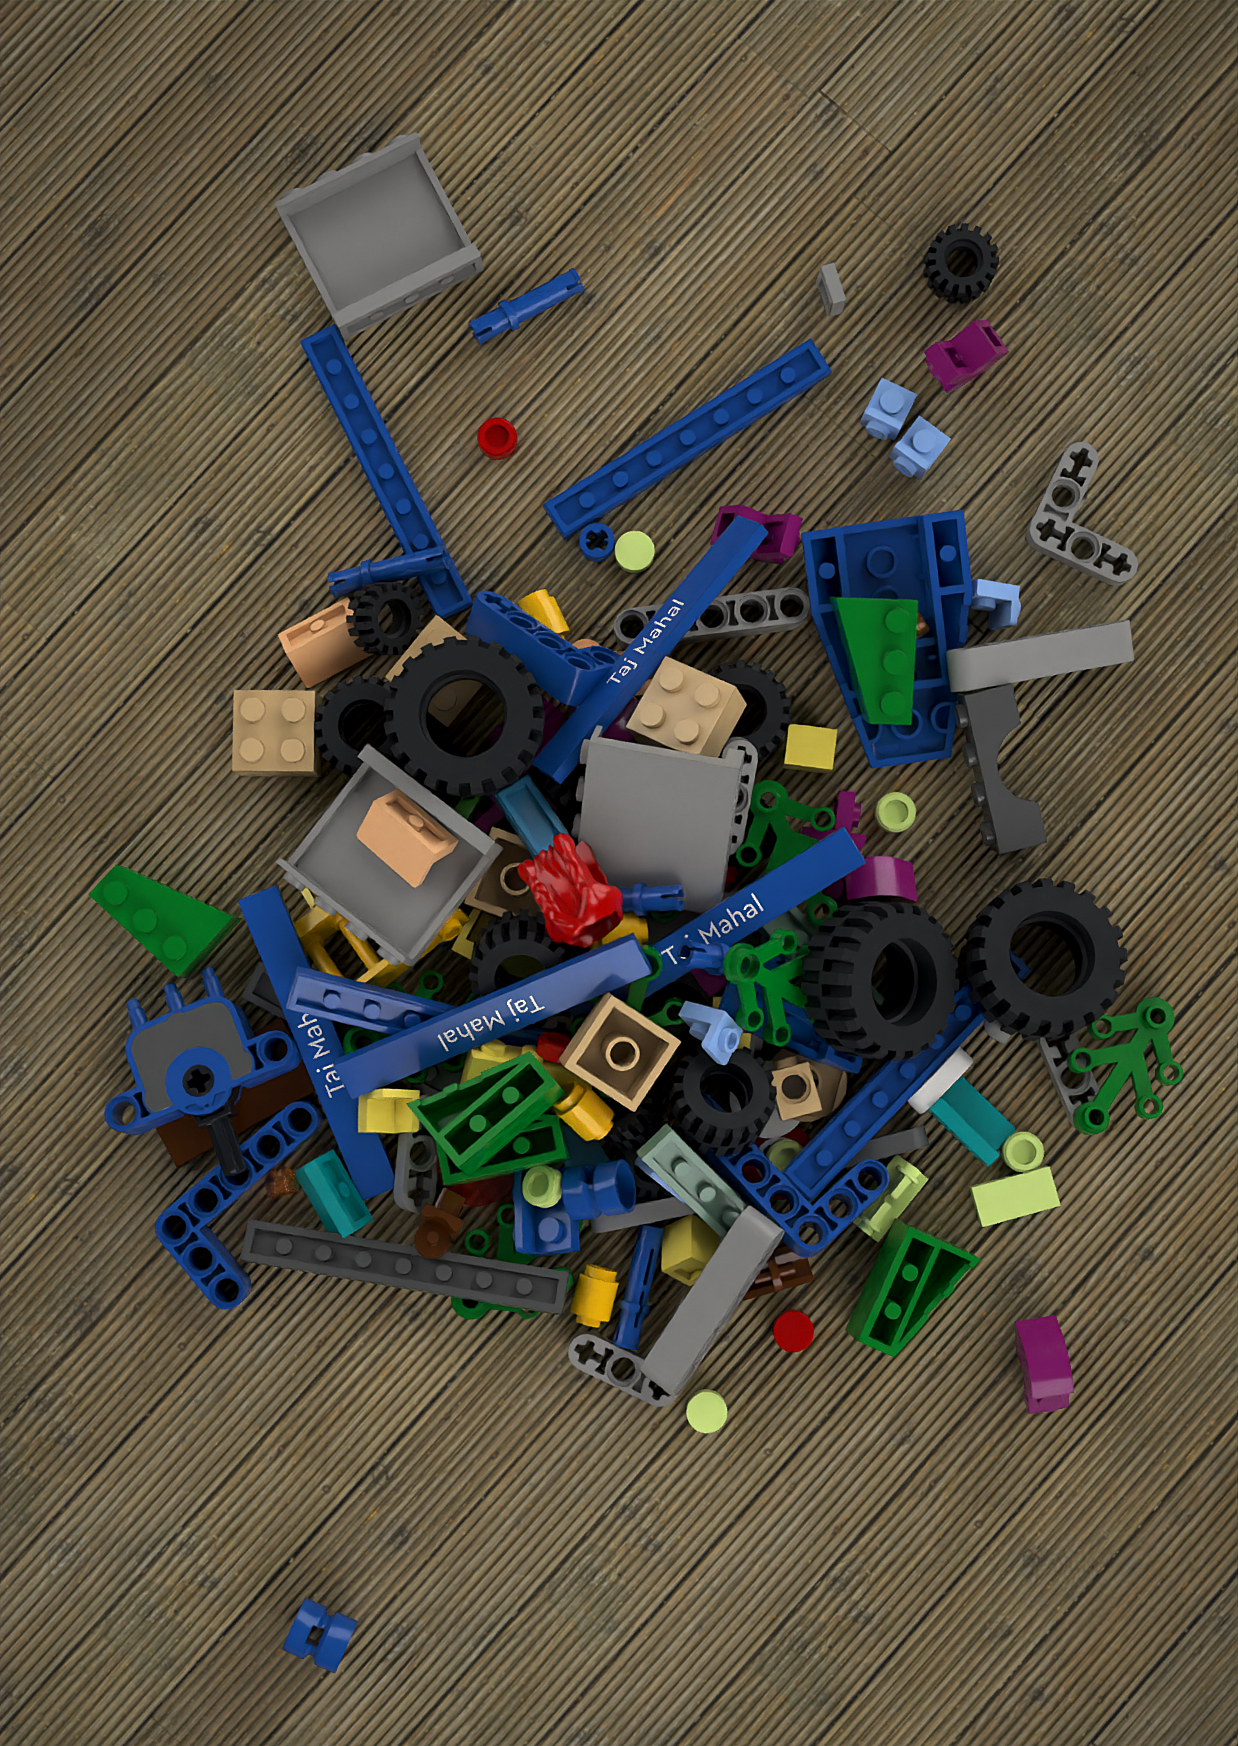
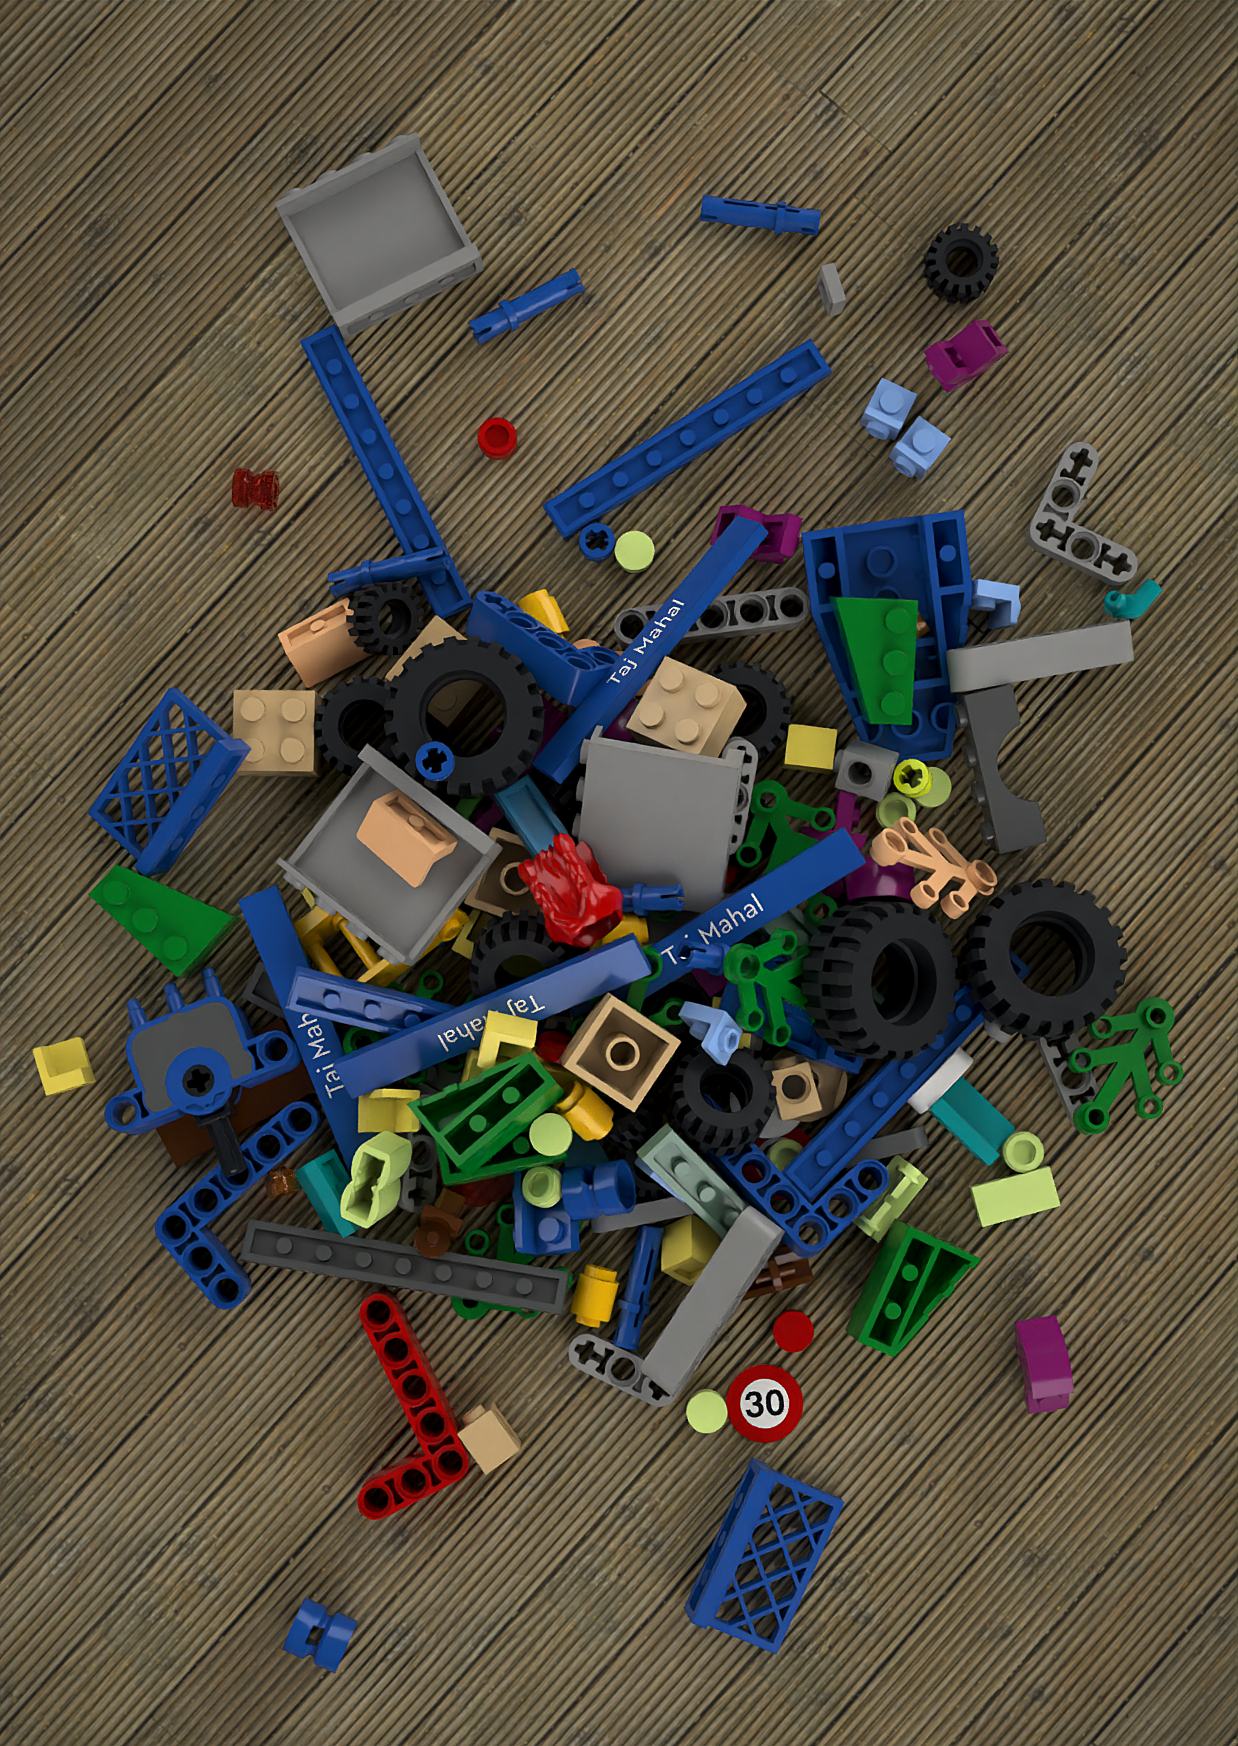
(63, 1066): none -> light yellow panel
(186, 809): none -> blue fence
(259, 490): none -> clear red wheel
(375, 1179): none -> yellowish green brick
(415, 1406): none -> red beam
(423, 755): none -> blue bush
(488, 1436): none -> tan brick
(505, 1036): none -> light yellow panel
(550, 1134): none -> yellowish green tile
(730, 1548): none -> blue fence
(760, 215): none -> blue pin
(764, 1403): none -> sticker
(880, 761): none -> light grey brick
(920, 768): none -> neon yellow bush
(939, 791): none -> yellowish green tile
(975, 877): none -> light nougat plant
(1131, 605): none -> teal arm

